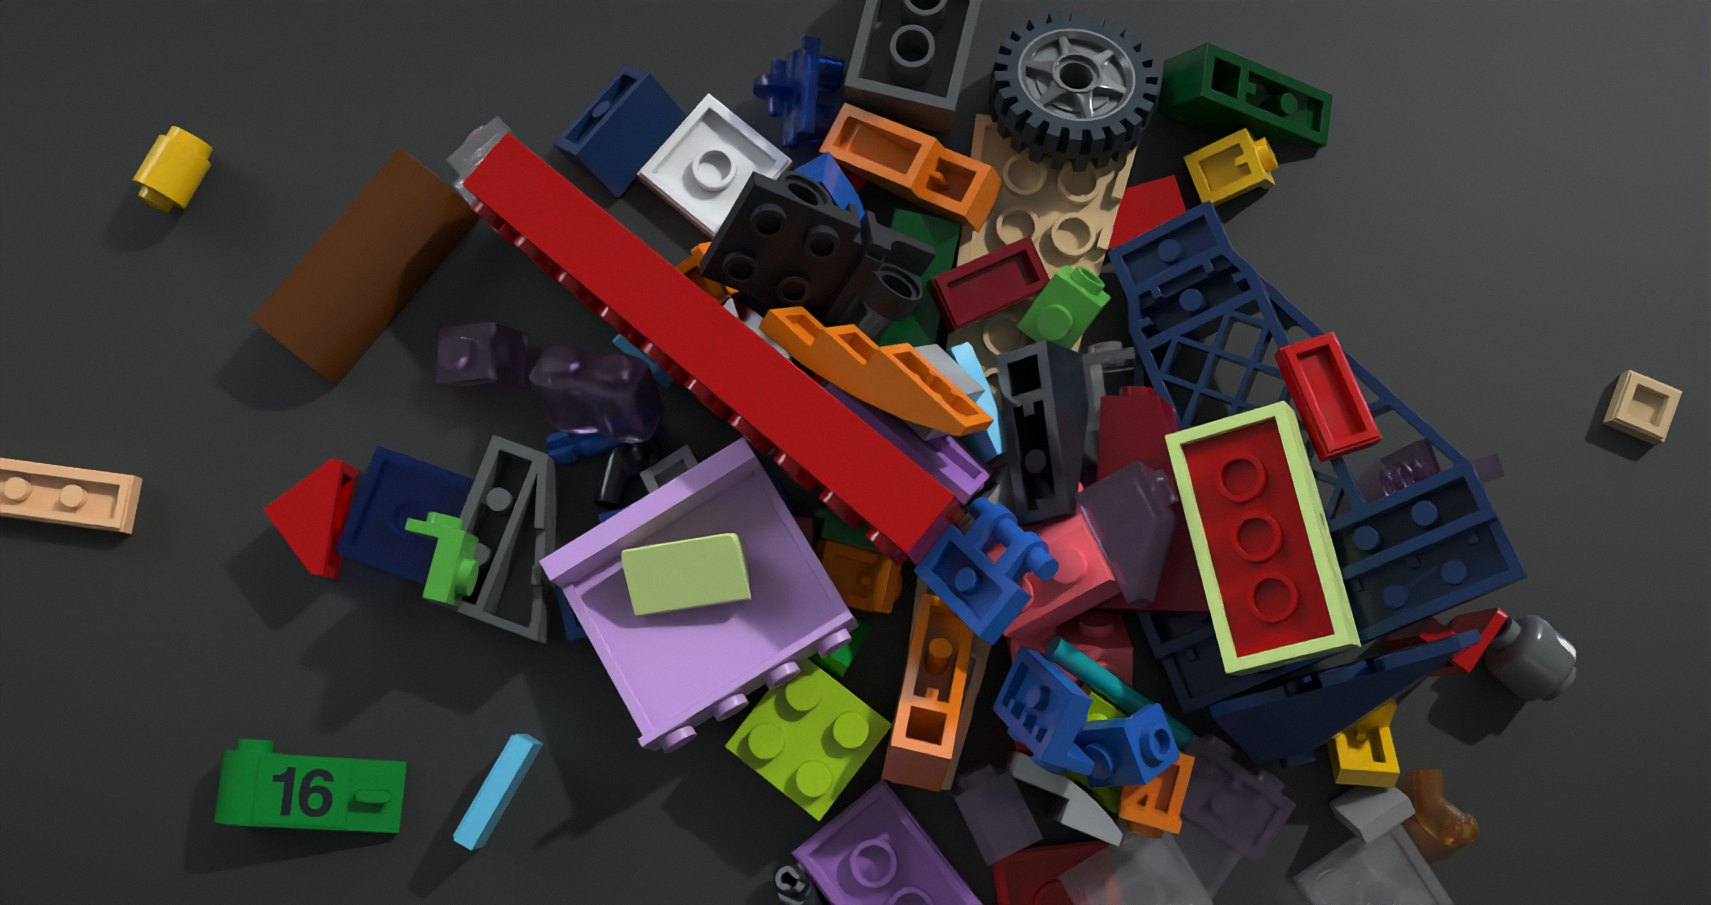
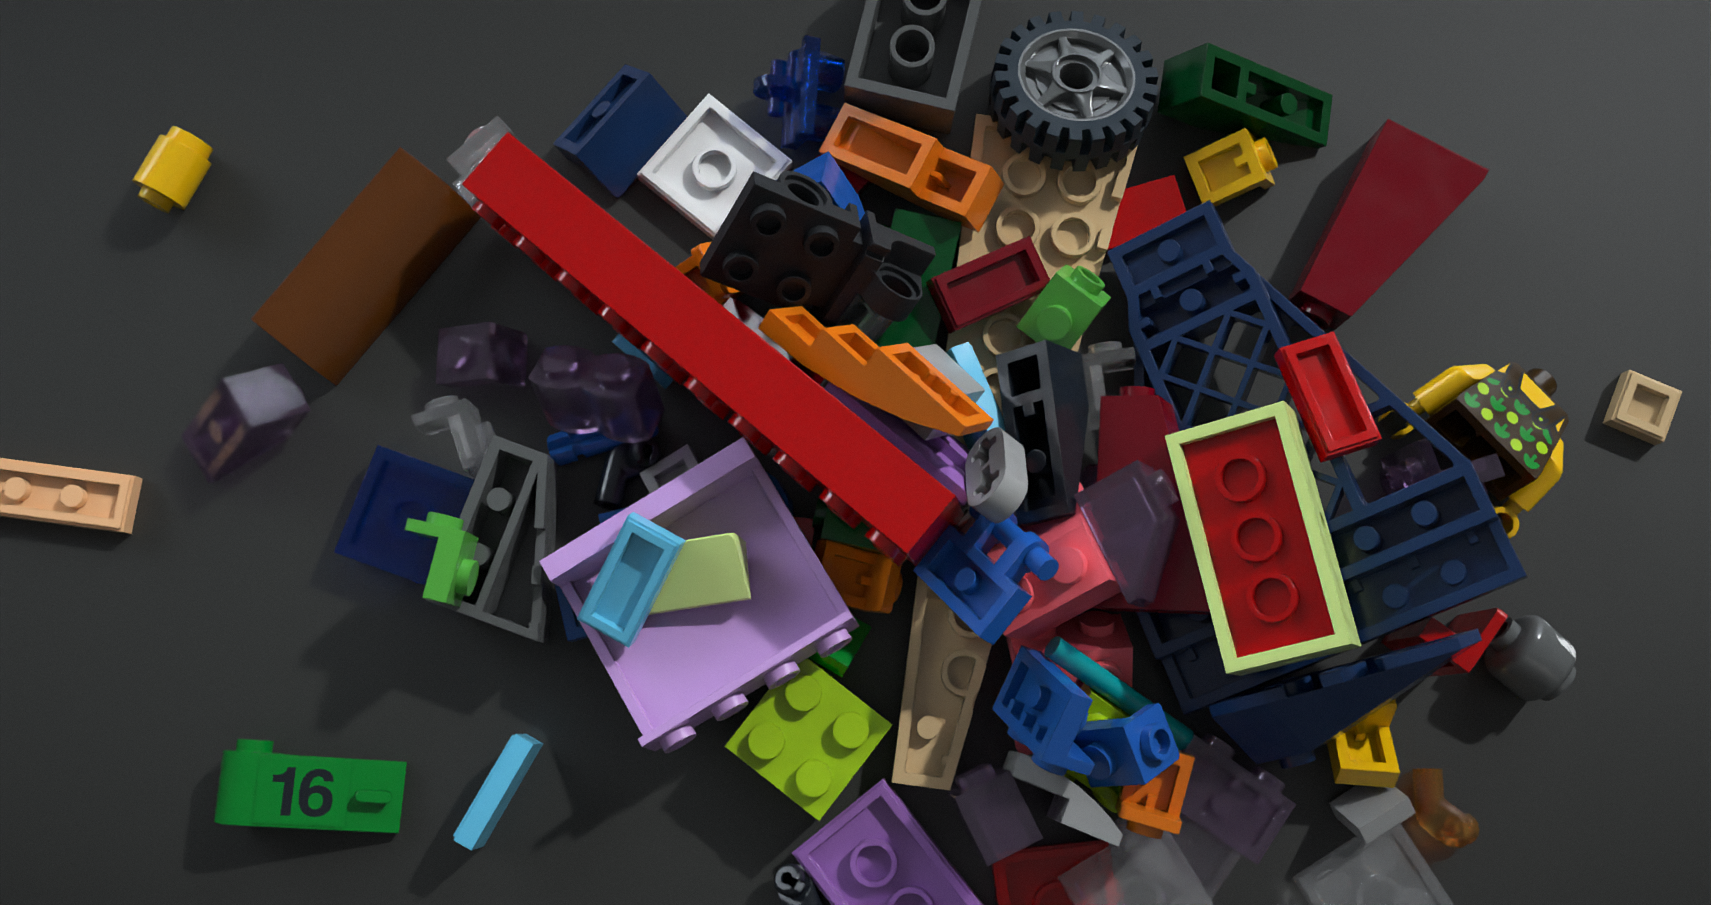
(245, 419): none -> clear purple slope
(315, 514): red slope -> none
(463, 419): none -> clear bracket
(631, 579): none -> medium azure tile
(929, 697): orange slope -> none
(996, 475): none -> light grey beam
(1384, 214): none -> dark red slope
(1504, 415): none -> torso

